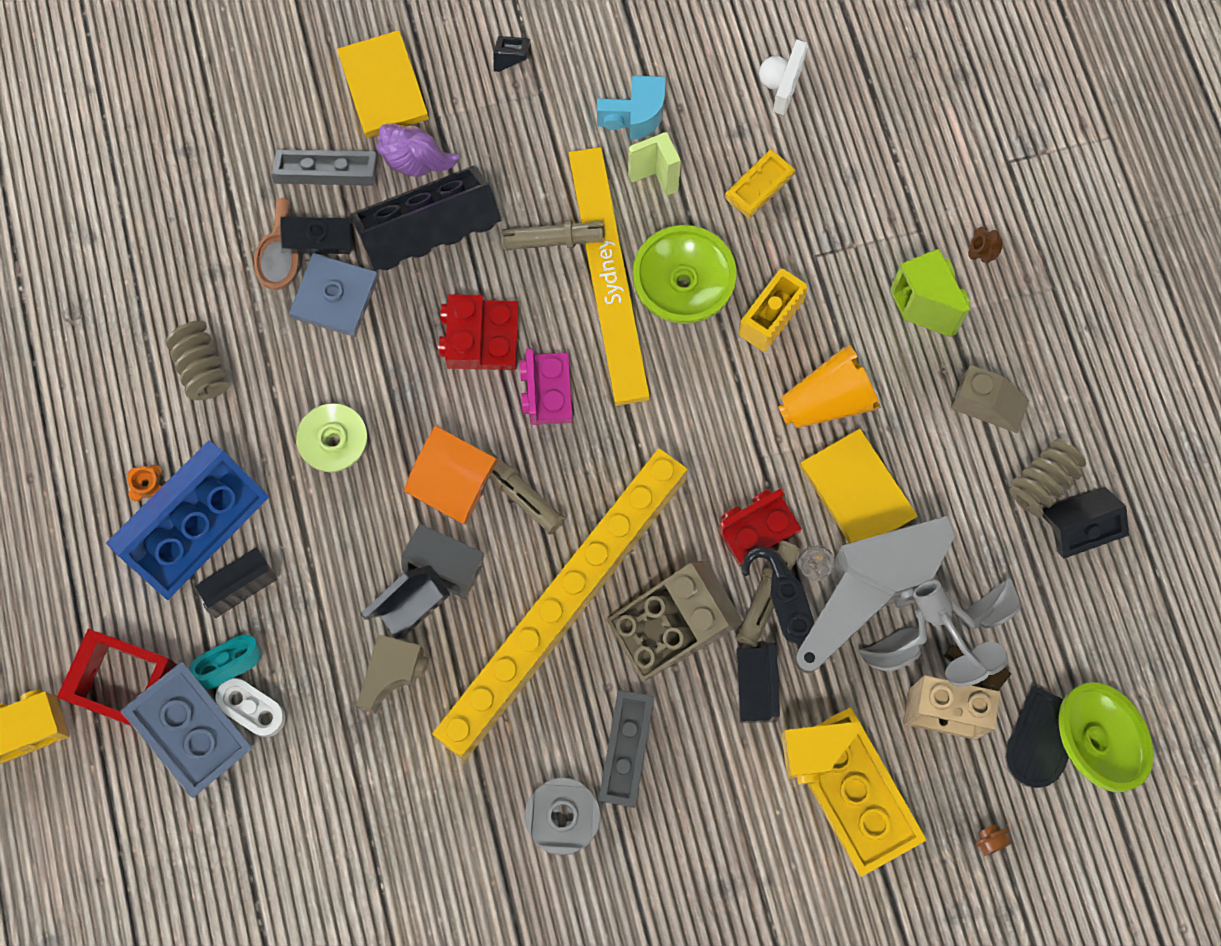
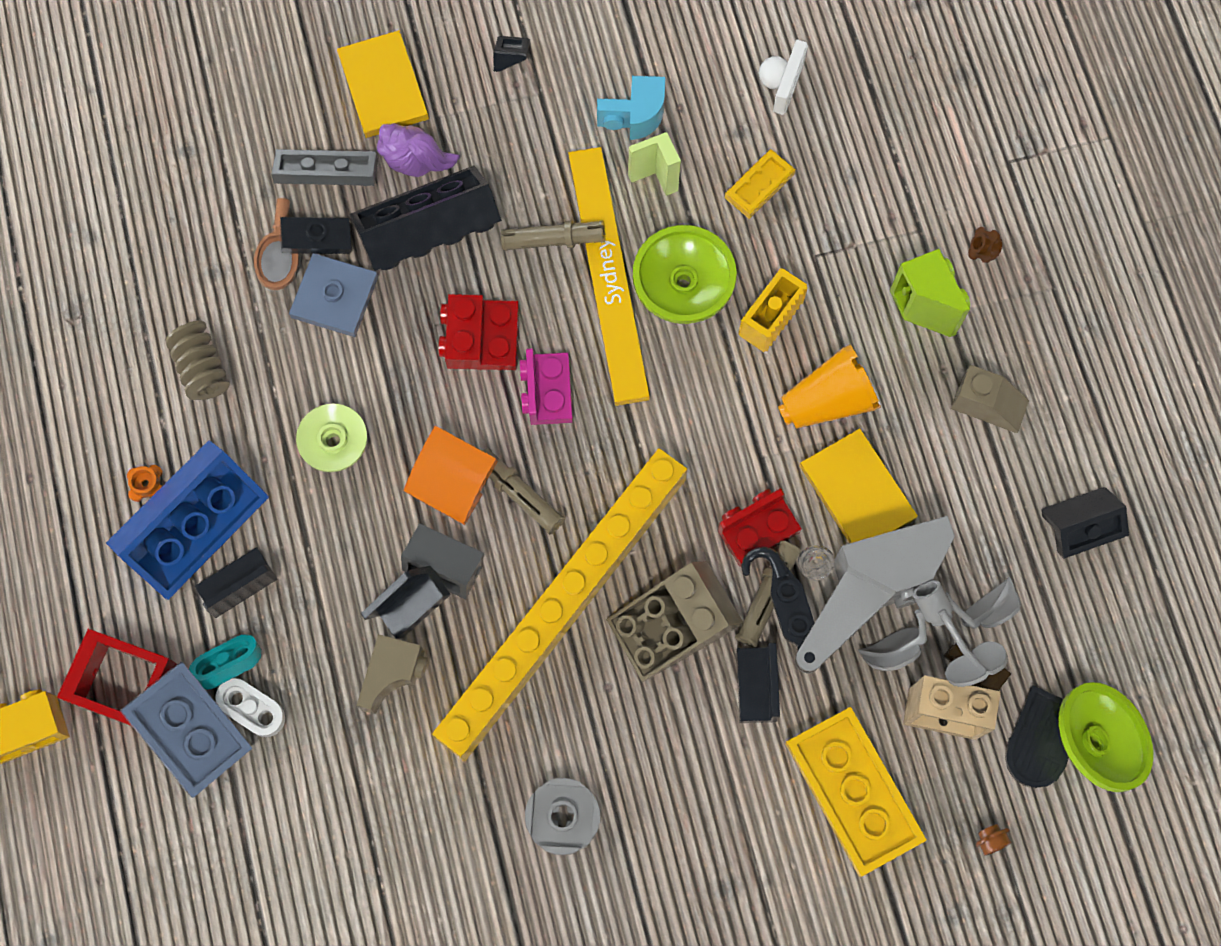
(626, 749): dark grey plate -> none
(816, 749): yellow slope -> none
(1046, 475): dark tan piece -> none

